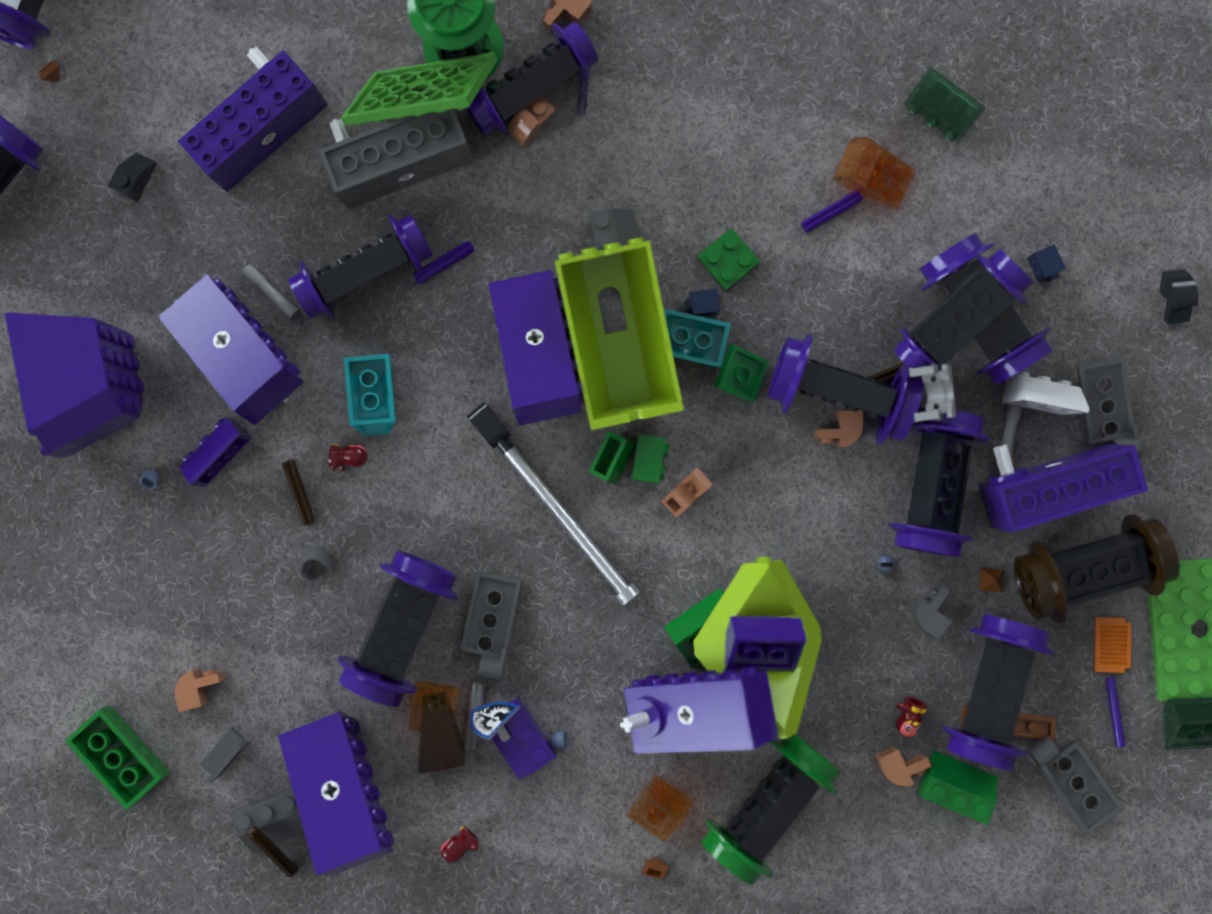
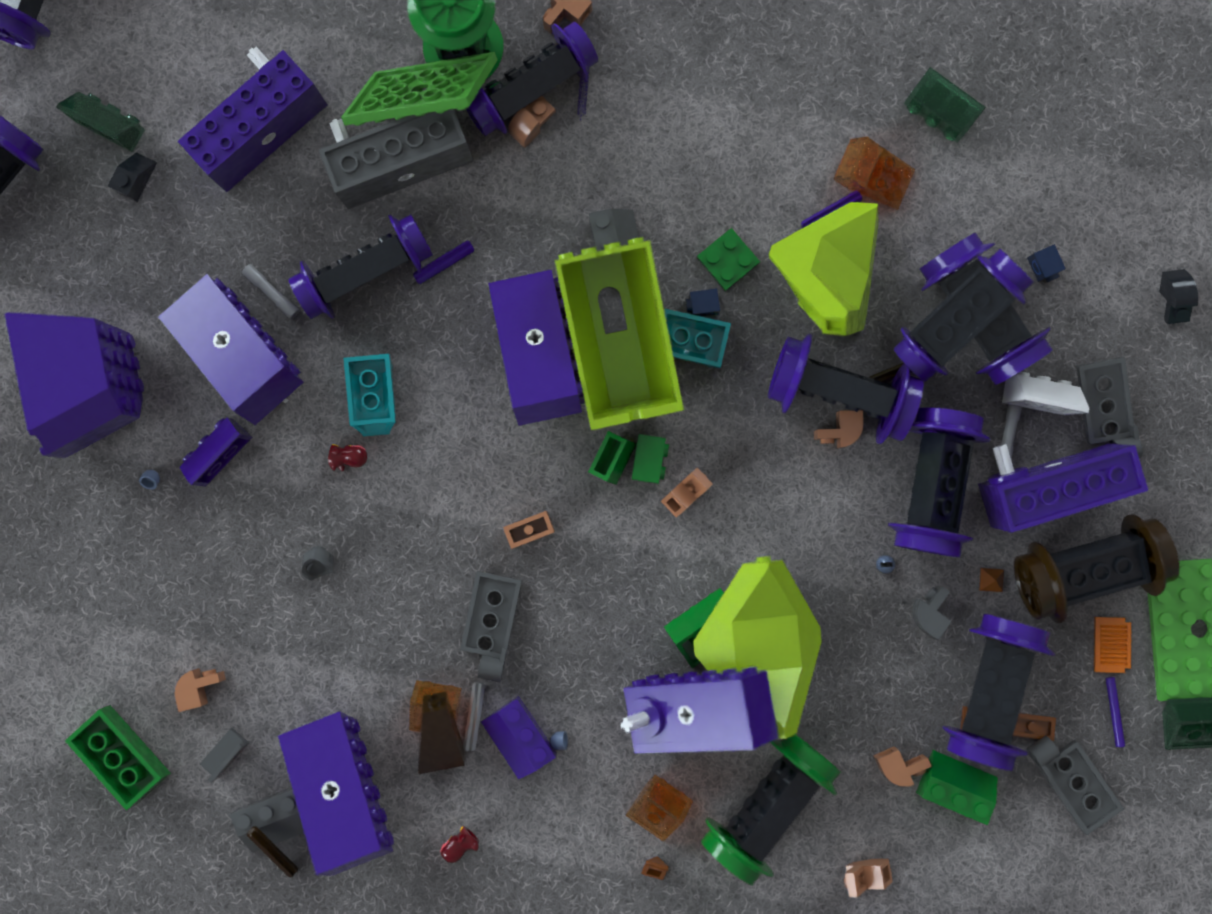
(50, 71): dark orange slope -> none
(103, 119): none -> clear green slope
(298, 492): dark brown axle -> none
(397, 630): brick -> none
(490, 719): shield -> none
(497, 436): flat silver piece -> none
(529, 529): none -> nougat brick
(741, 373): green plate -> none
(764, 643): dark purple slope -> none
(832, 266): none -> lime panel
(867, 875): none -> nougat brick
(910, 719): dark red animal -> none
(938, 392): light grey piece -> none

